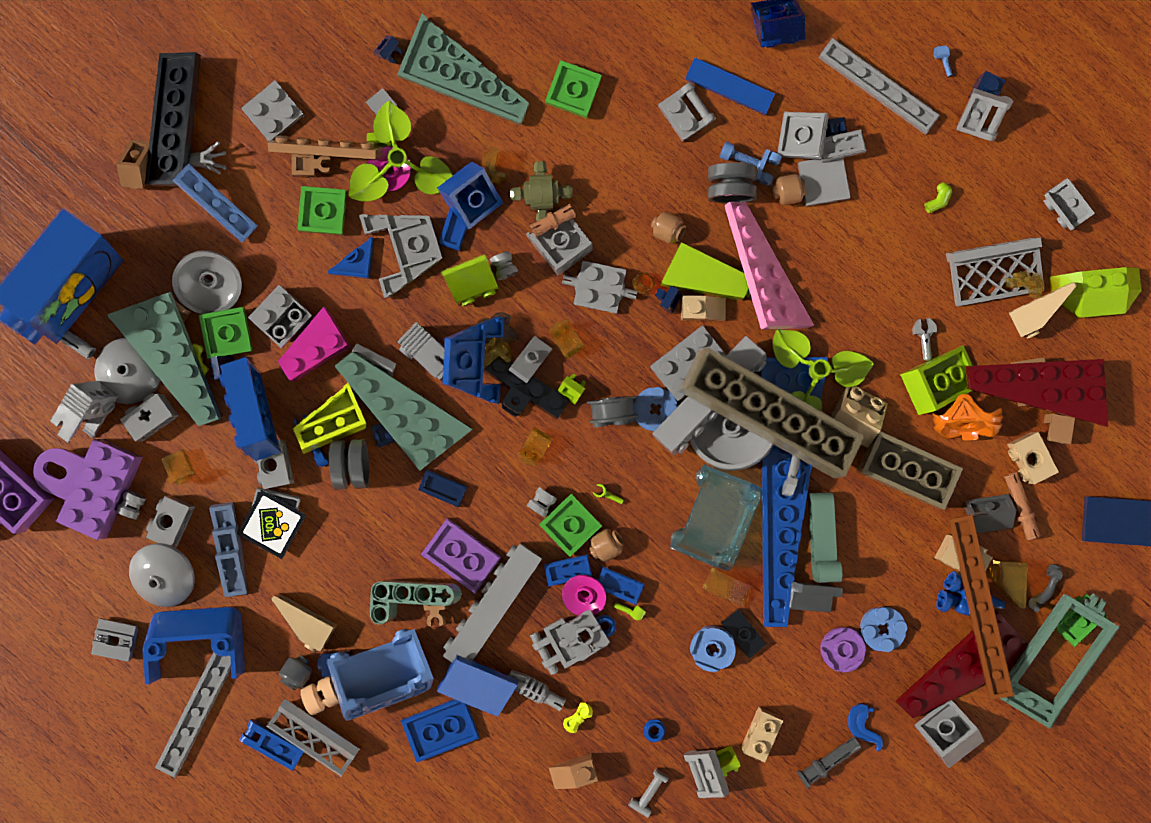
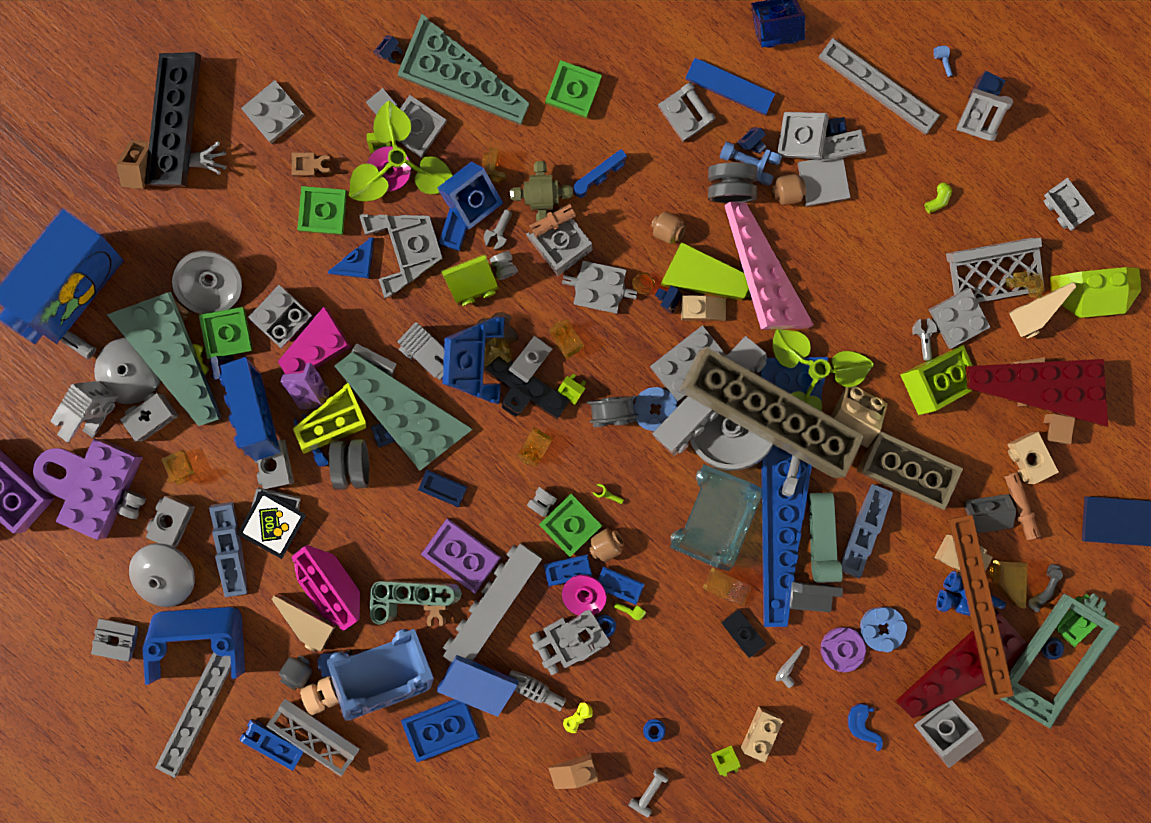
(215, 203): medium blue tile -> none
(306, 388): none -> medium lavender bracket
(325, 147): medium nougat plate -> none
(328, 586): none -> dark pink wedge
(424, 126): none -> light grey plate
(498, 231): none -> light grey bar
(598, 174): none -> blue plate
(707, 774): light grey plate -> none
(713, 635): medium blue plate -> none
(752, 140): none -> dark blue tile
(785, 670): none -> light grey bar
(820, 767): dark grey pin -> none
(865, 530): none -> sand blue slope
(959, 318): none -> light grey plate
(967, 420): orange piece -> none
(1058, 650): none -> dark blue plate

